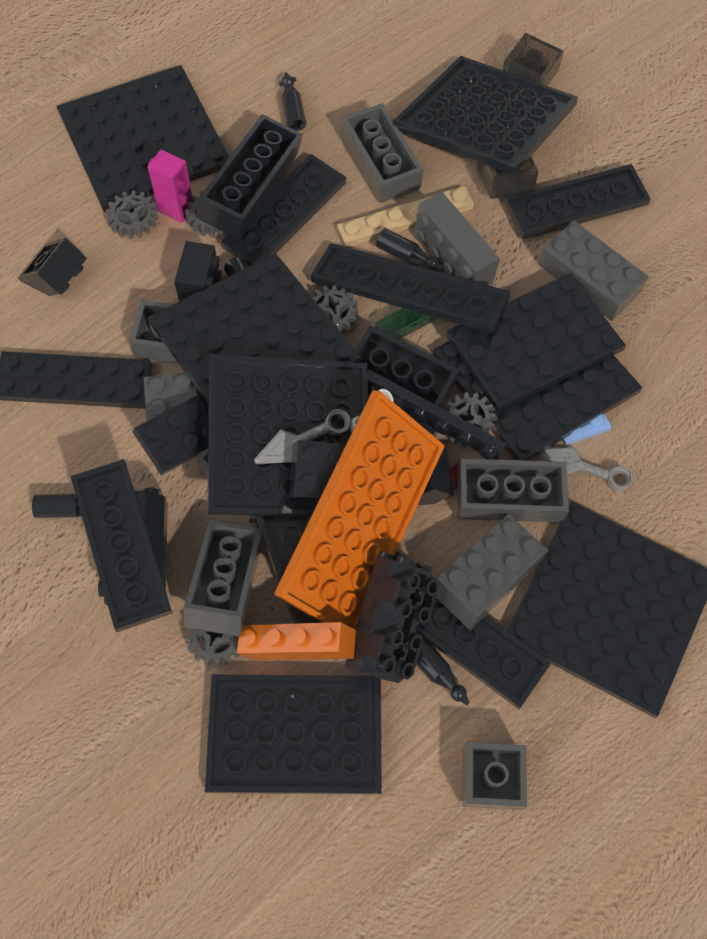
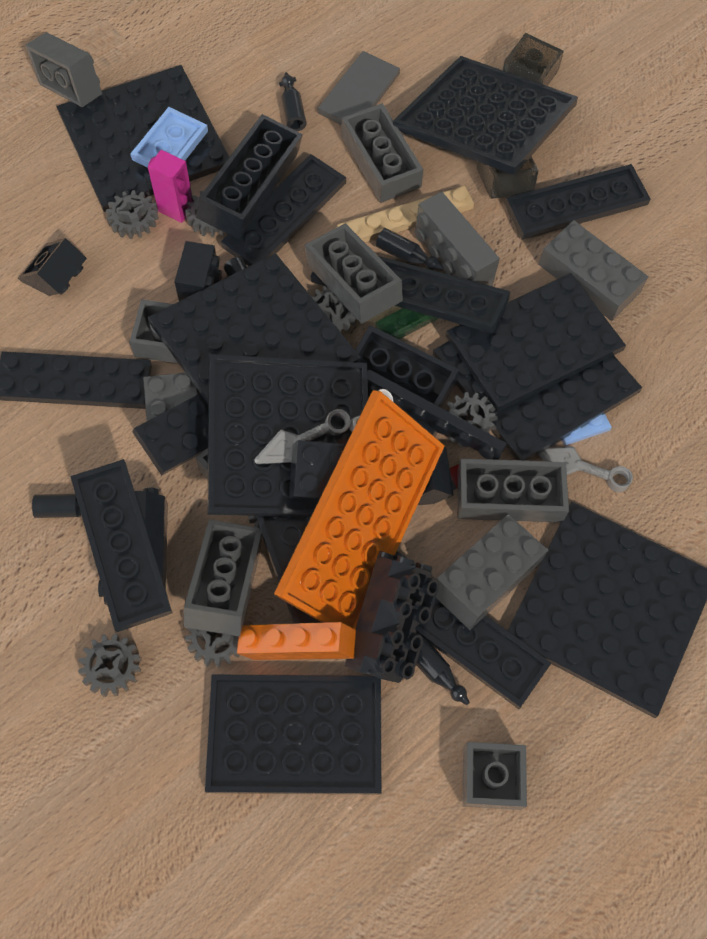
(64, 69): none -> dark grey brick
(100, 669): none -> dark grey gear
(171, 133): none -> light blue plate
(354, 273): none -> dark grey brick
(359, 87): none -> dark grey tile

